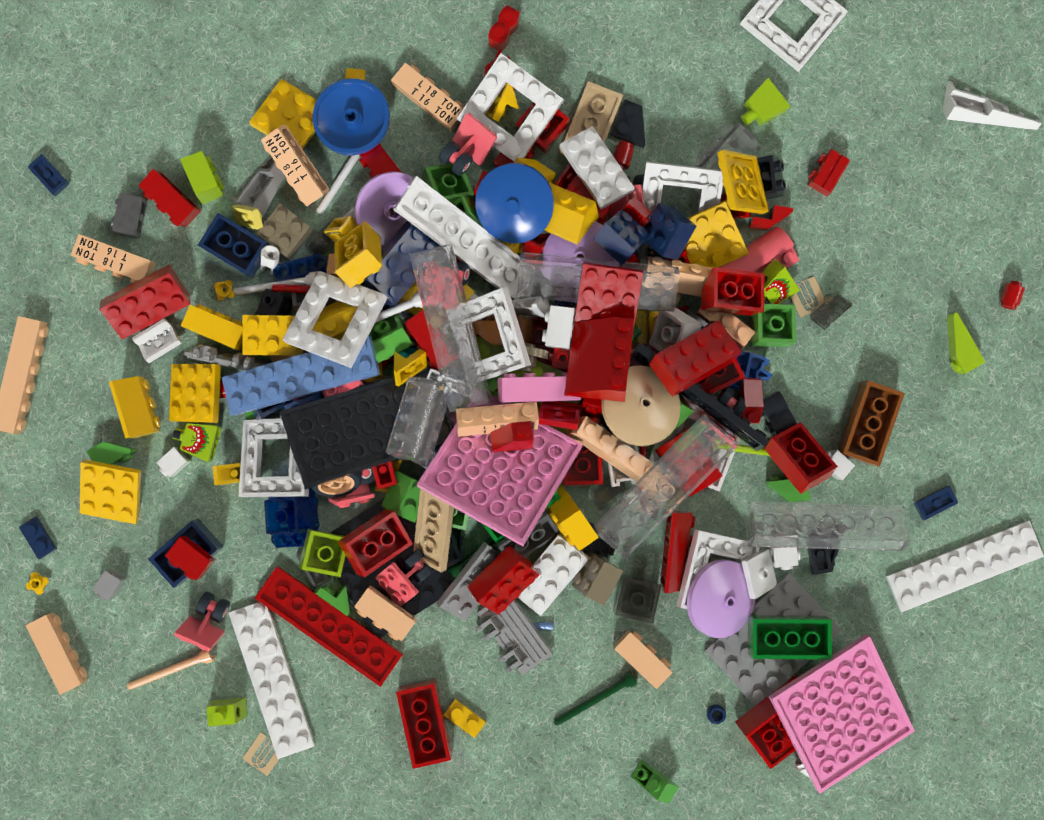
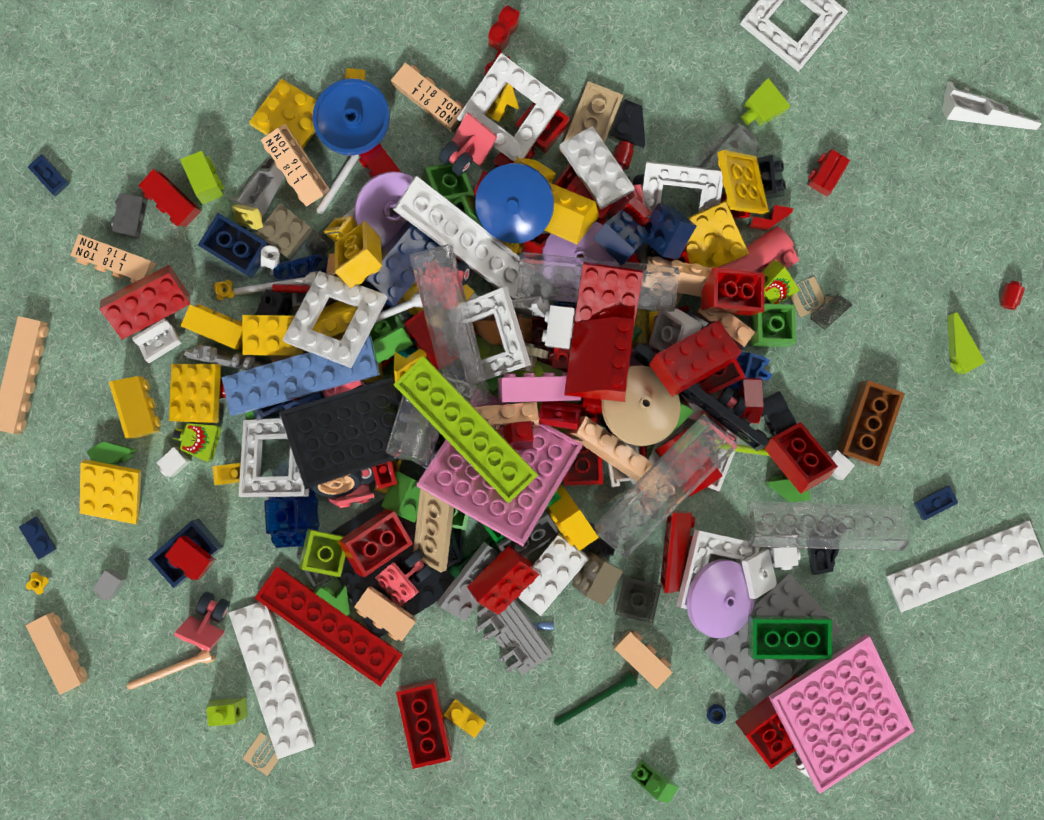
(466, 429): none -> lime plate

